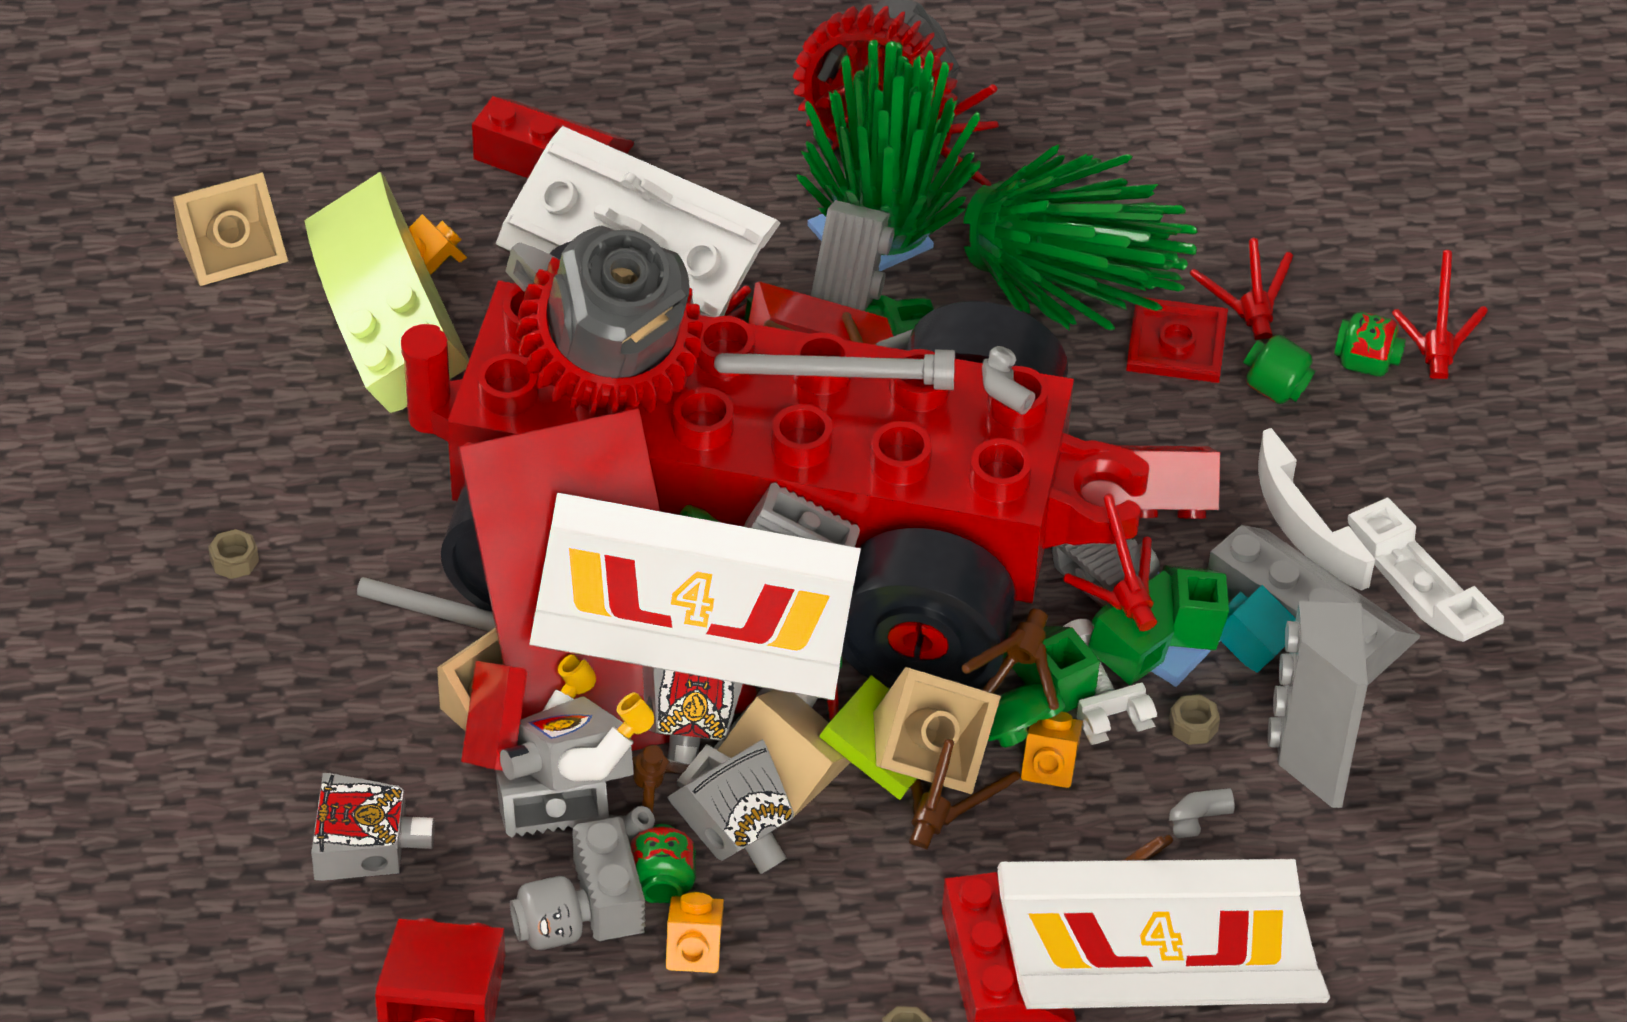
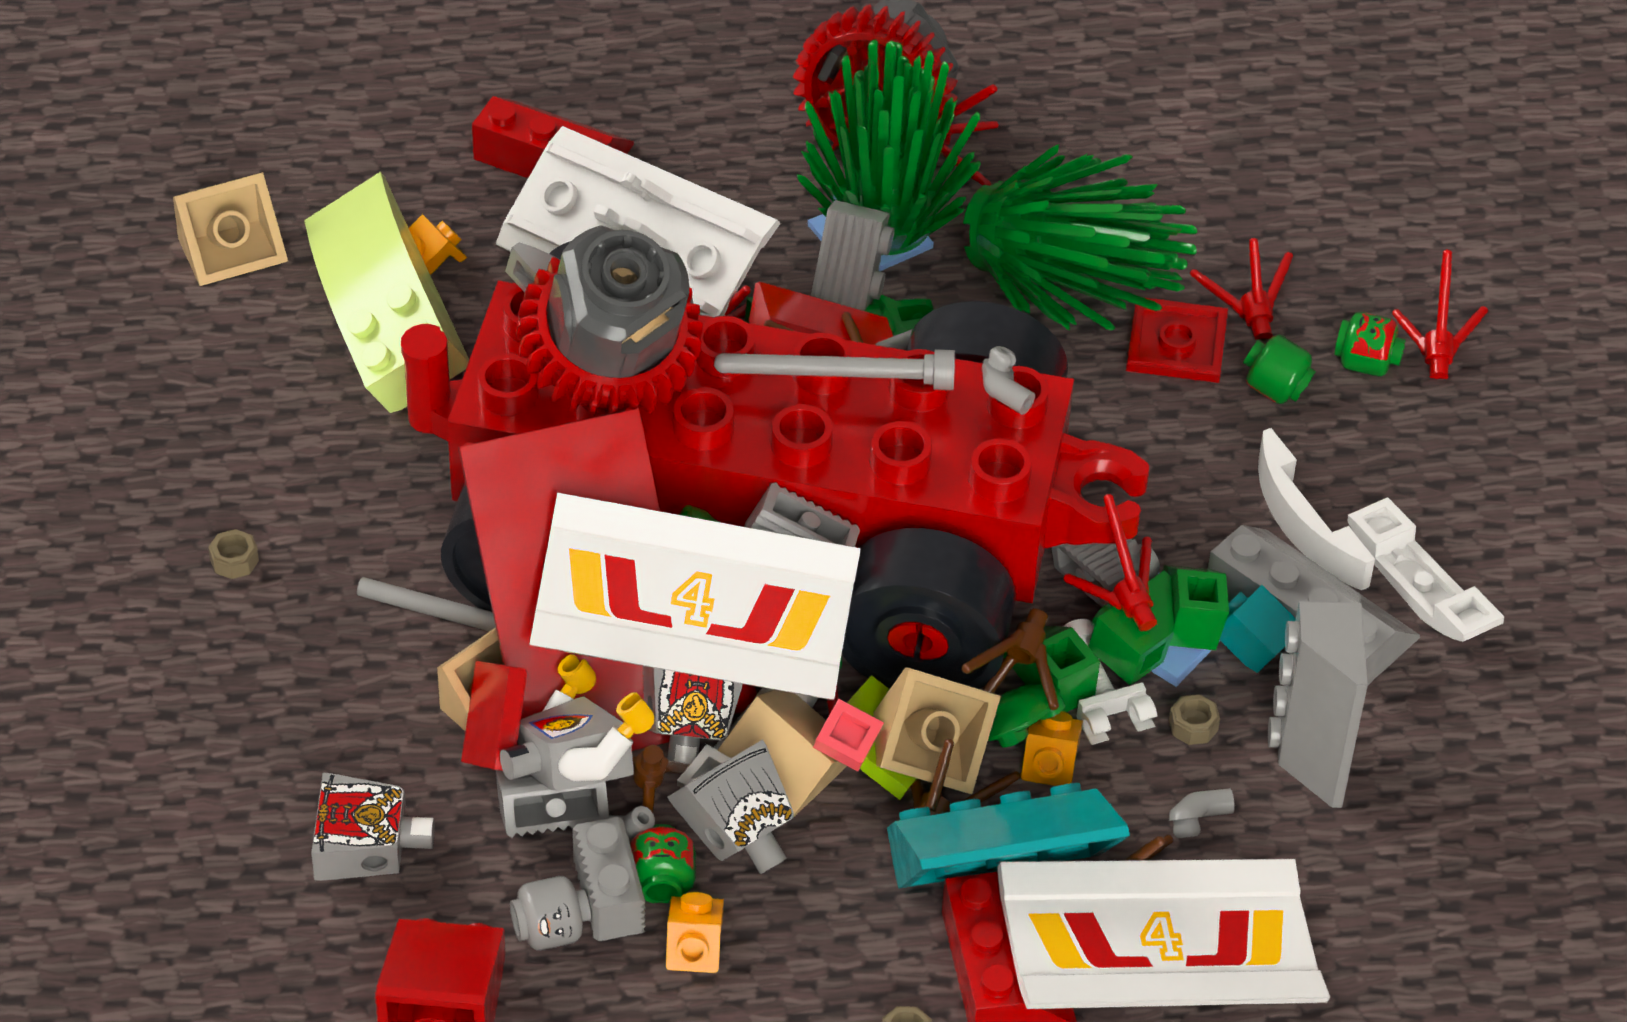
(848, 735): none -> coral tile
(1020, 829): none -> teal slope
(1177, 480): slope -> none

